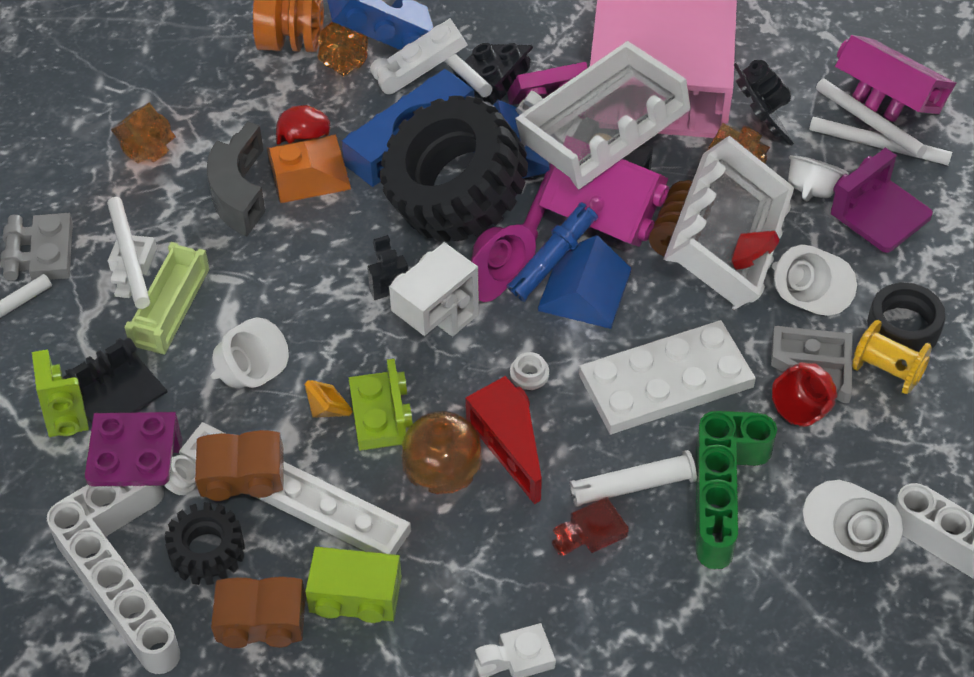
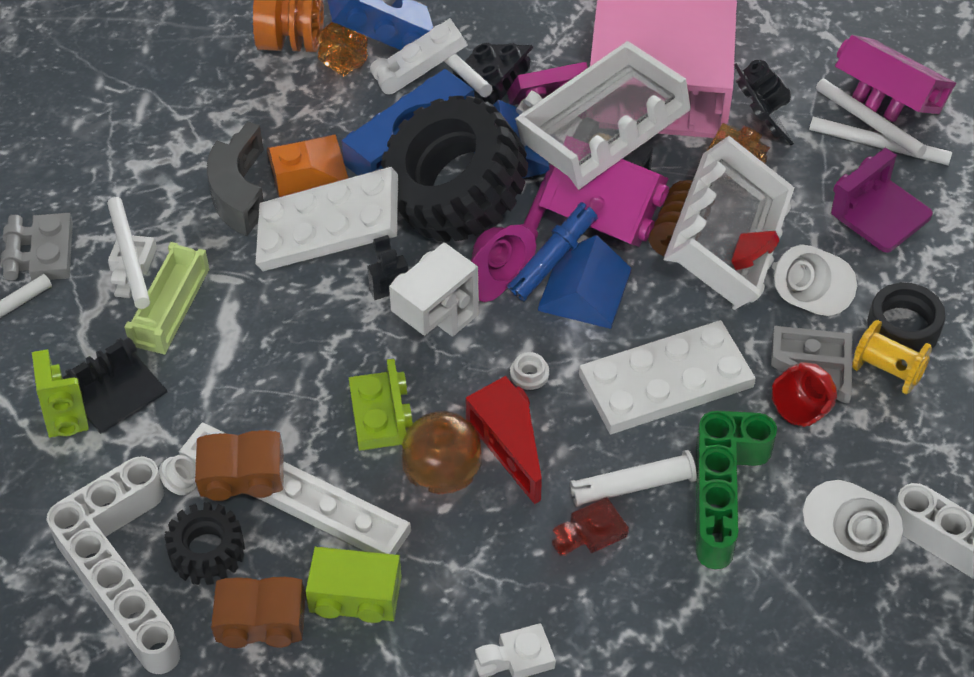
(132, 448): magenta bracket -> none
(144, 134): clear orange brick -> none
(250, 354): white piece -> none
(301, 123): red hair -> none
(326, 400): light orange slope -> none
(327, 219): none -> white plate
(813, 177): white piece -> none

